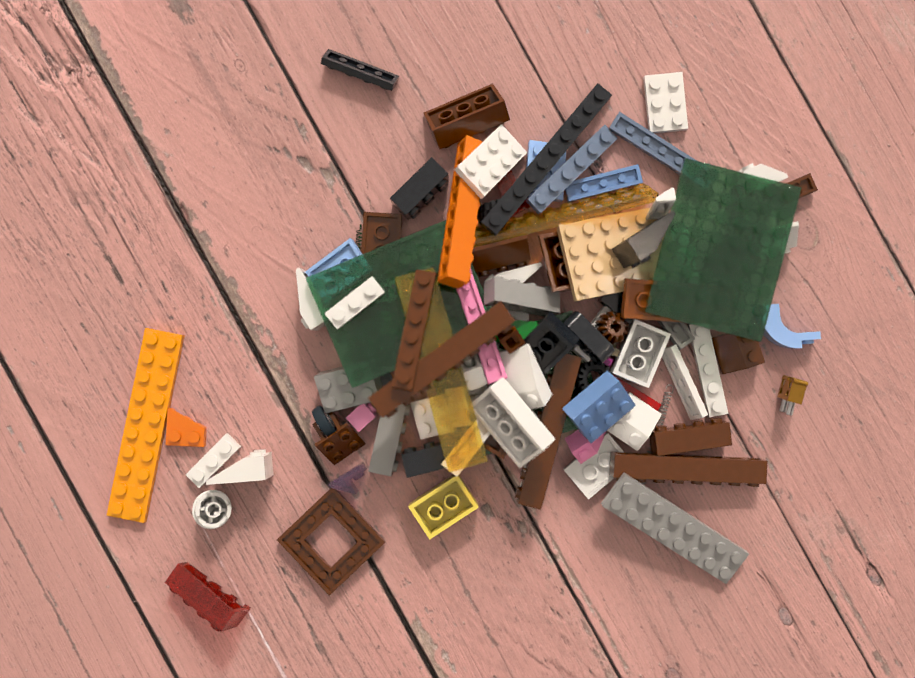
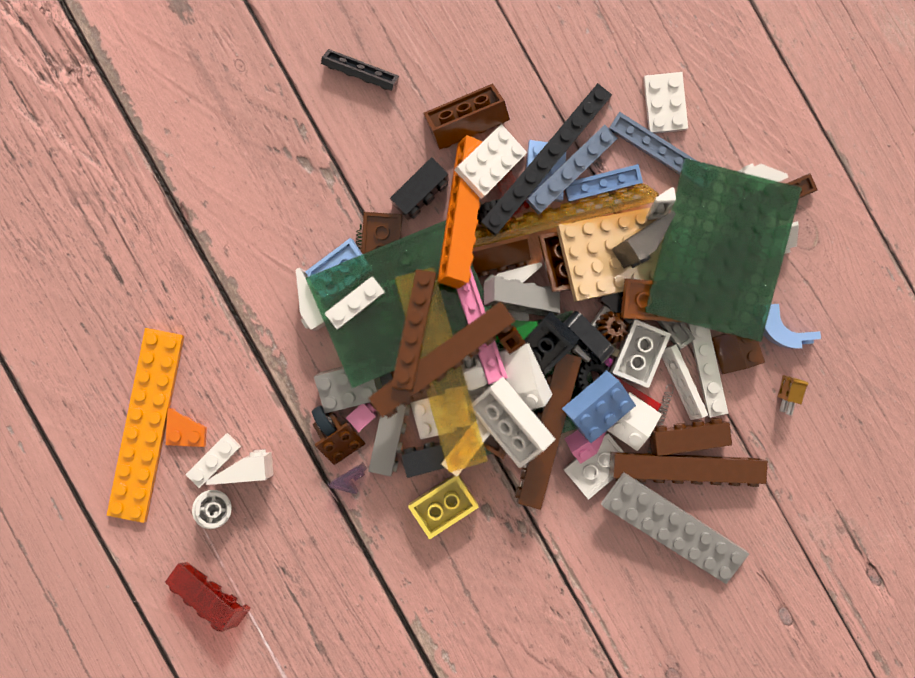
(328, 576): reddish brown plate -> none

